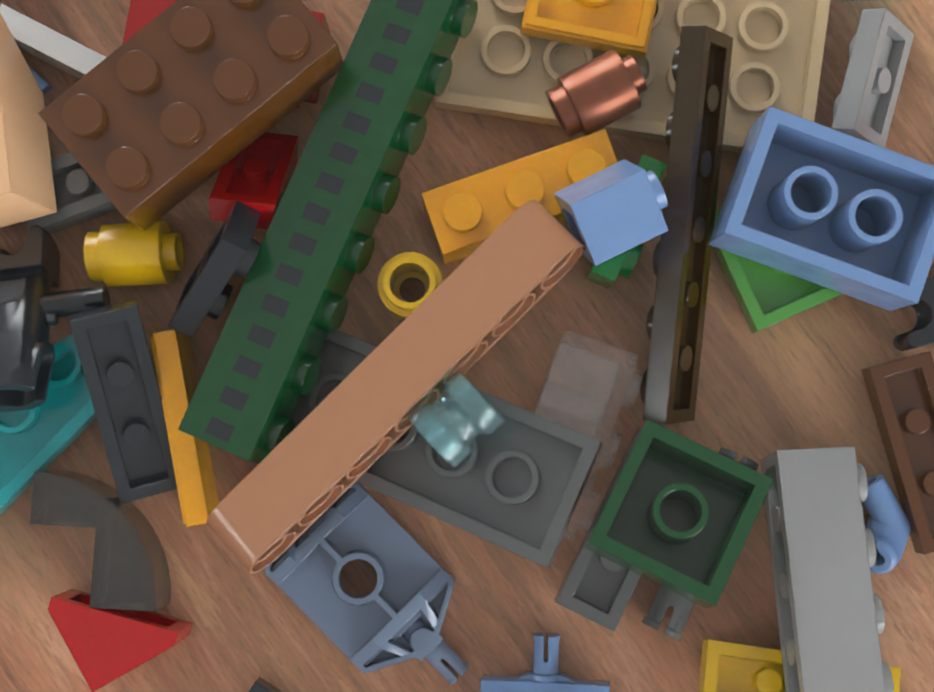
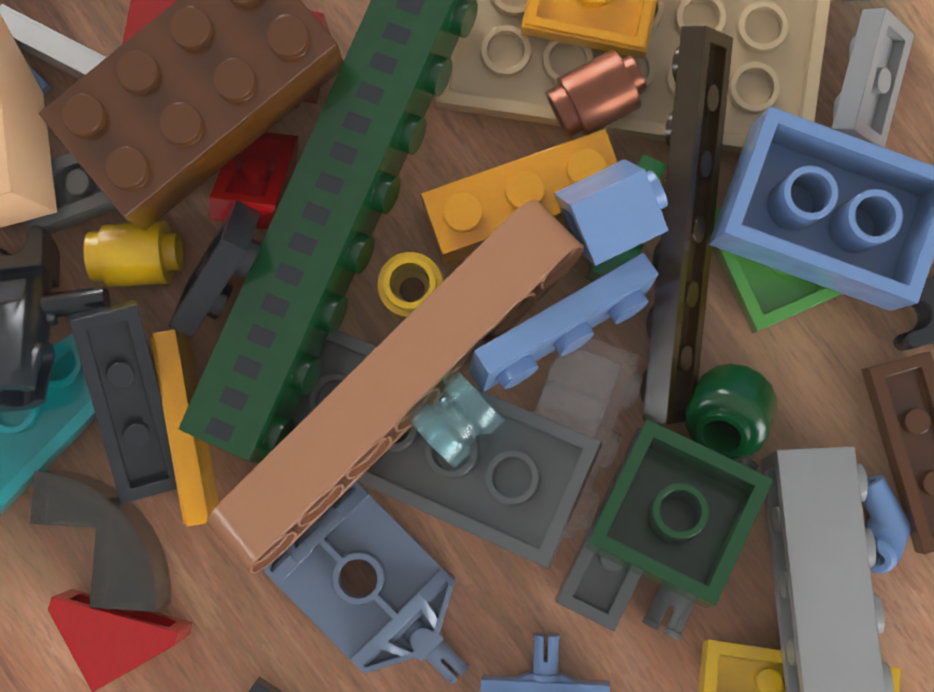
(563, 325): none -> medium blue plate
(731, 410): none -> dark green head

